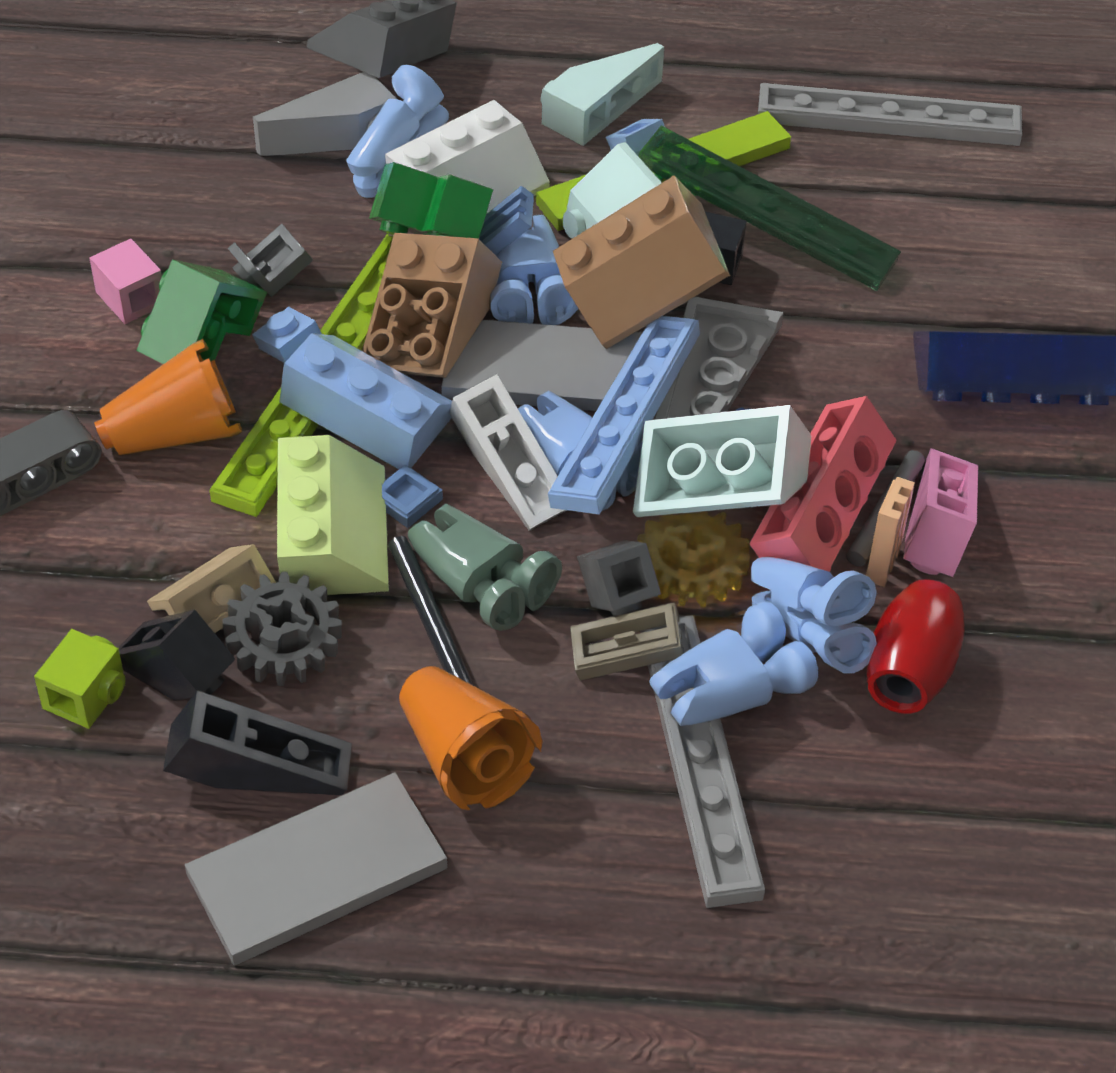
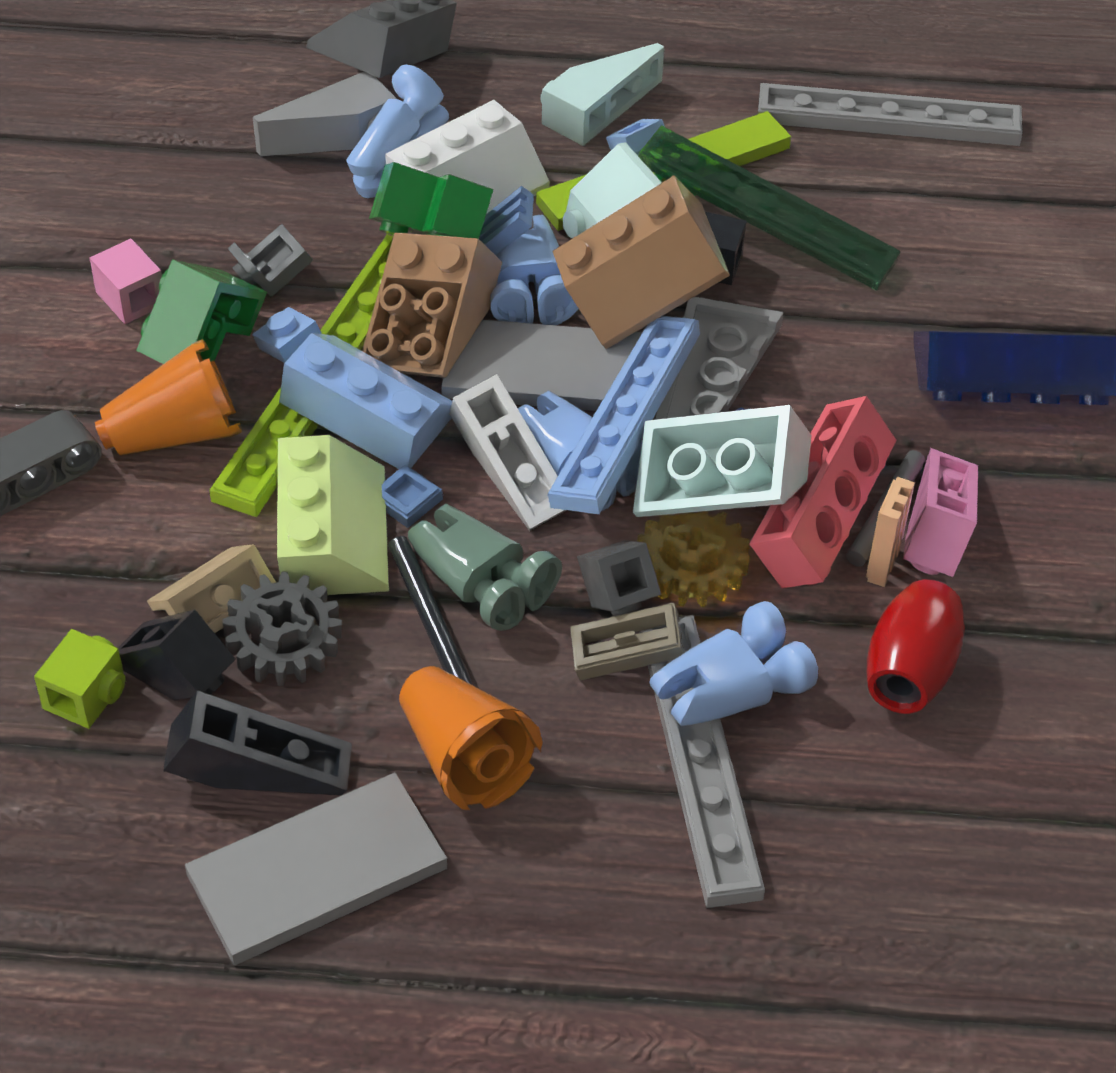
(820, 609): light blue piece -> none

